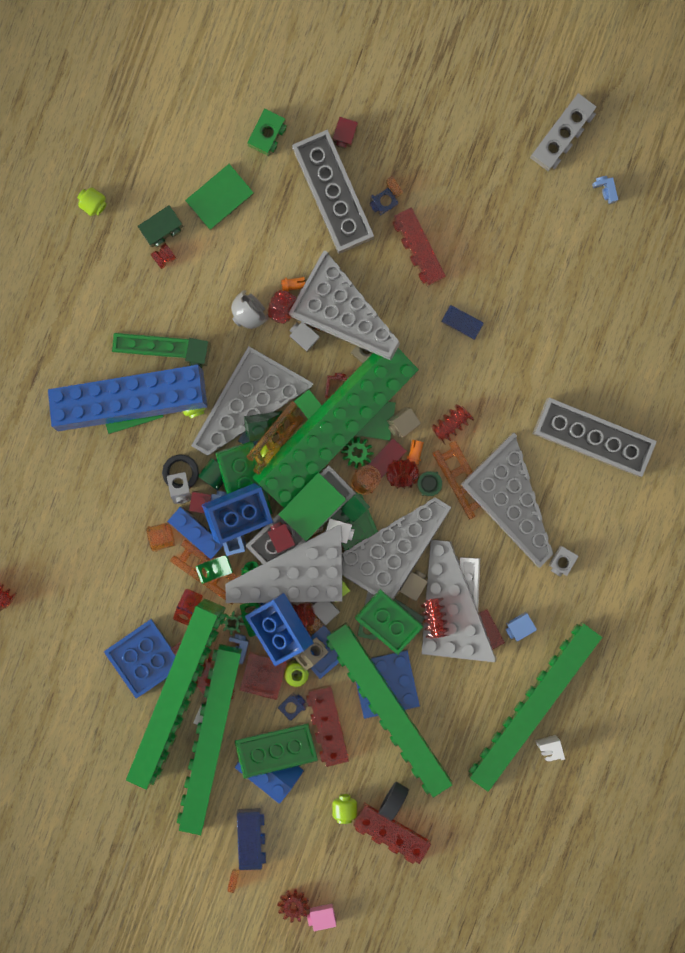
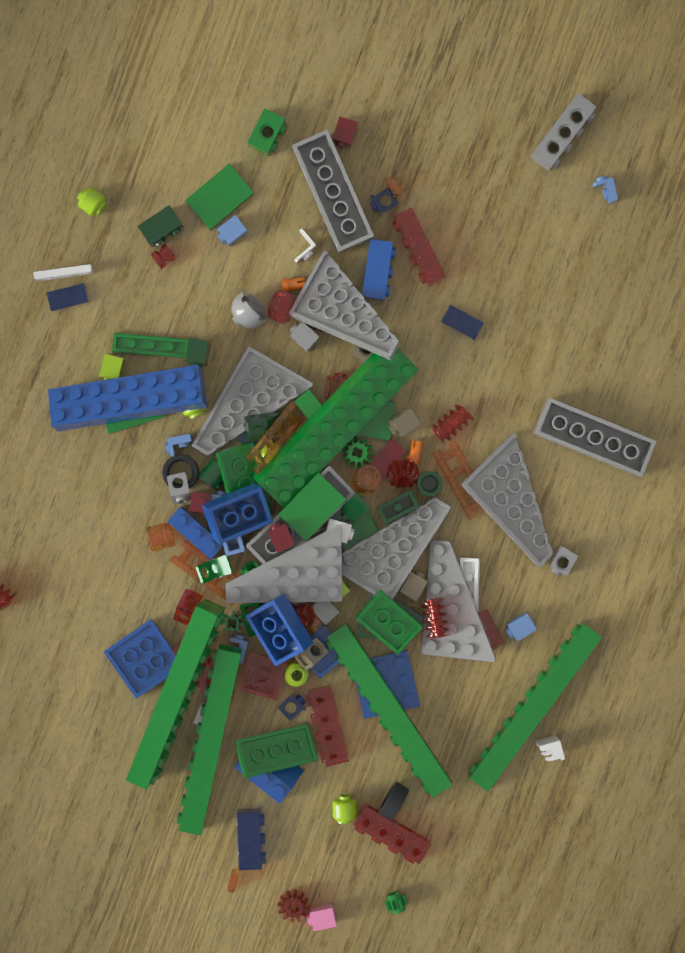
(63, 272): none -> white tile
(67, 297): none -> clear blue tile
(111, 367): none -> lime brick
(180, 441): none -> medium blue bracket
(231, 231): none -> medium blue brick
(308, 252): none -> white bracket
(378, 270): none -> blue brick
(396, 902): none -> green gear
(397, 506): none -> dark green brick

